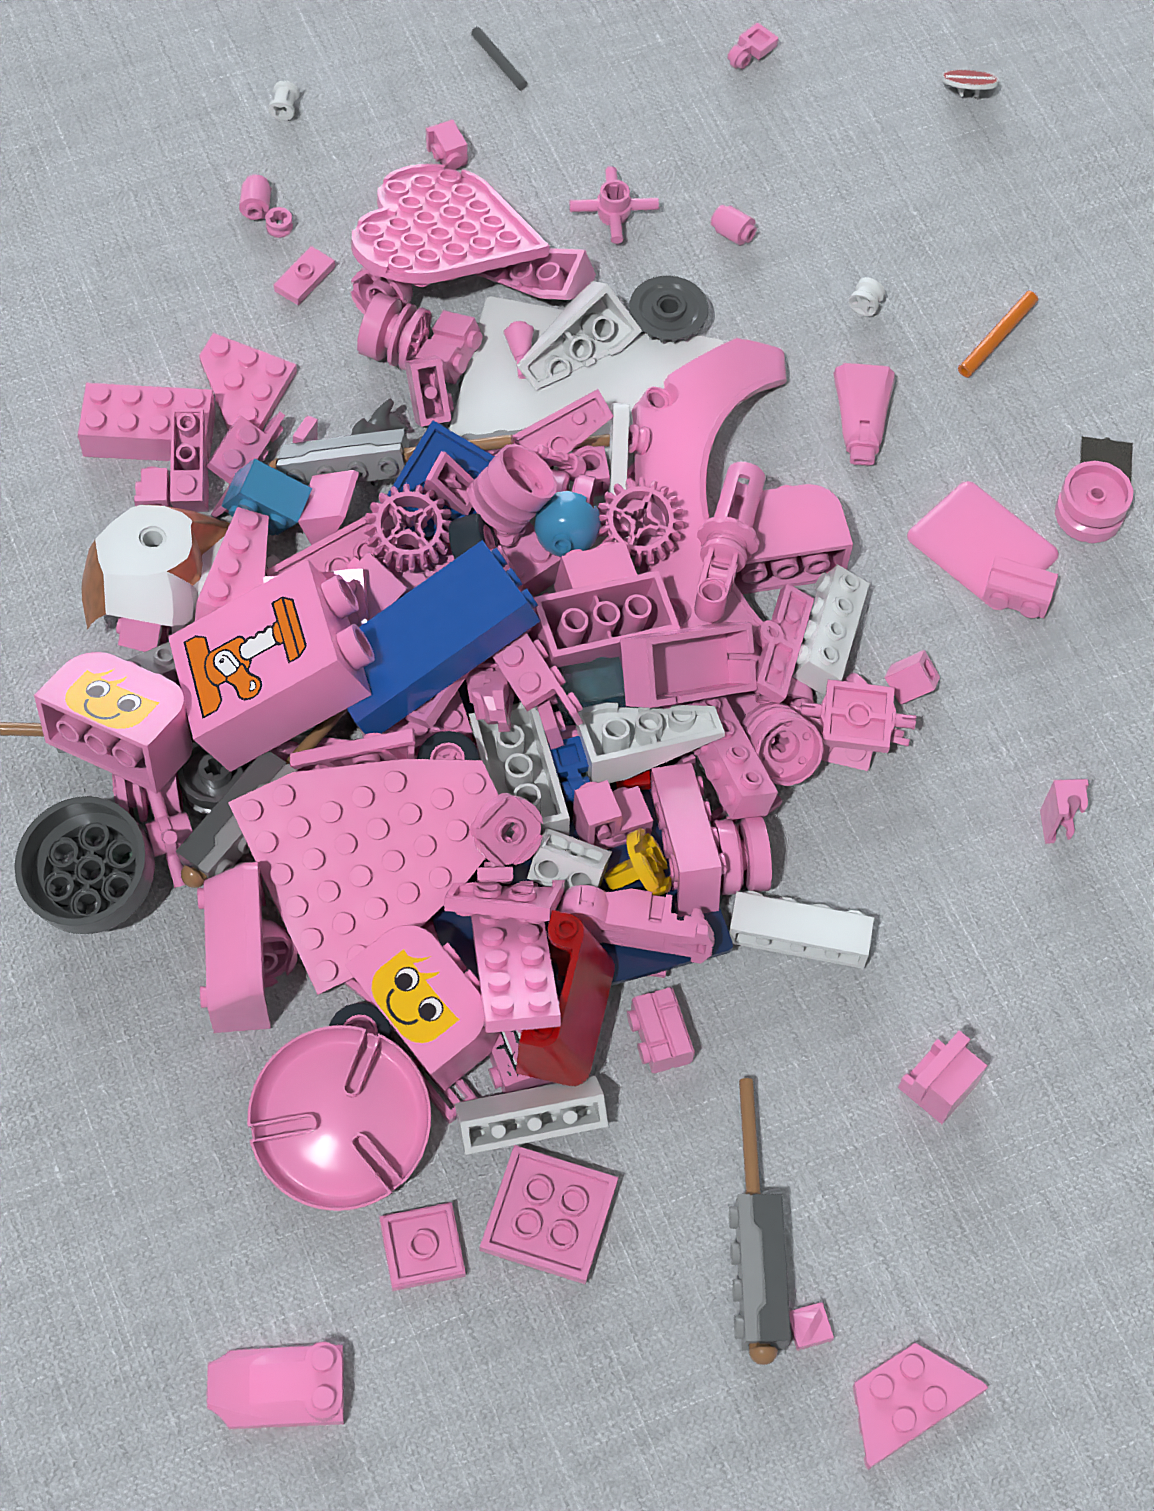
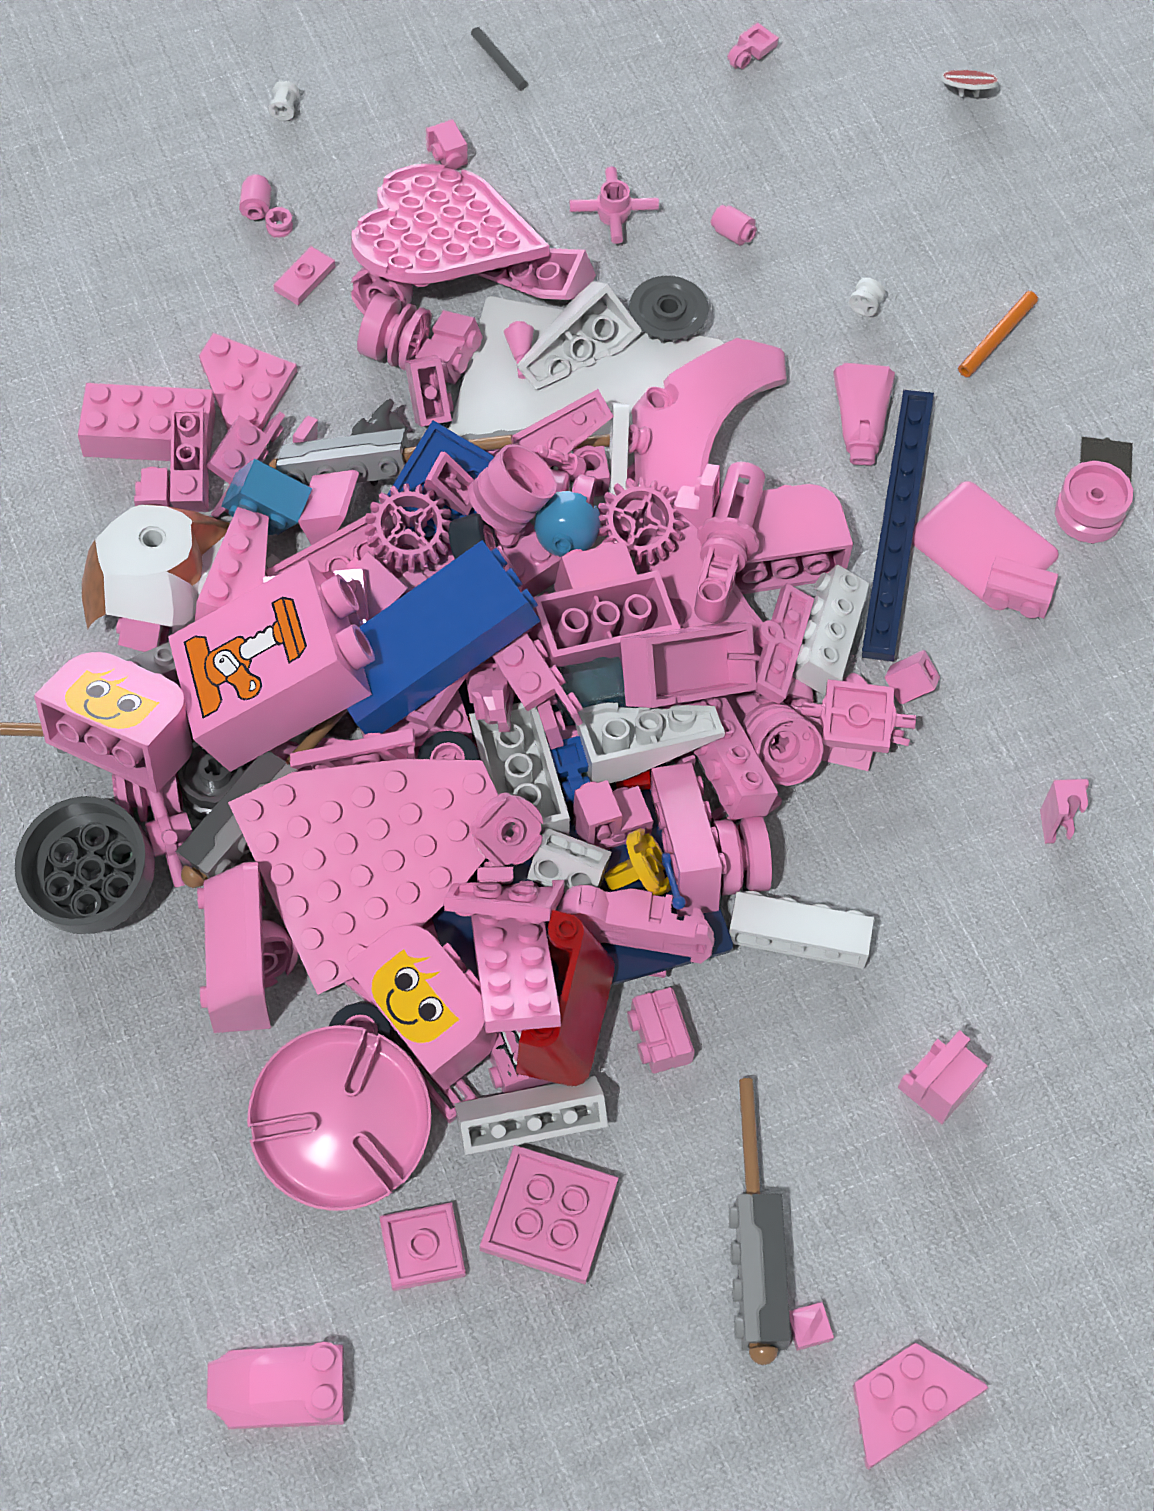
(678, 901): none -> blue hinge
(700, 501): none -> bright pink slope
(898, 526): none -> dark blue plate

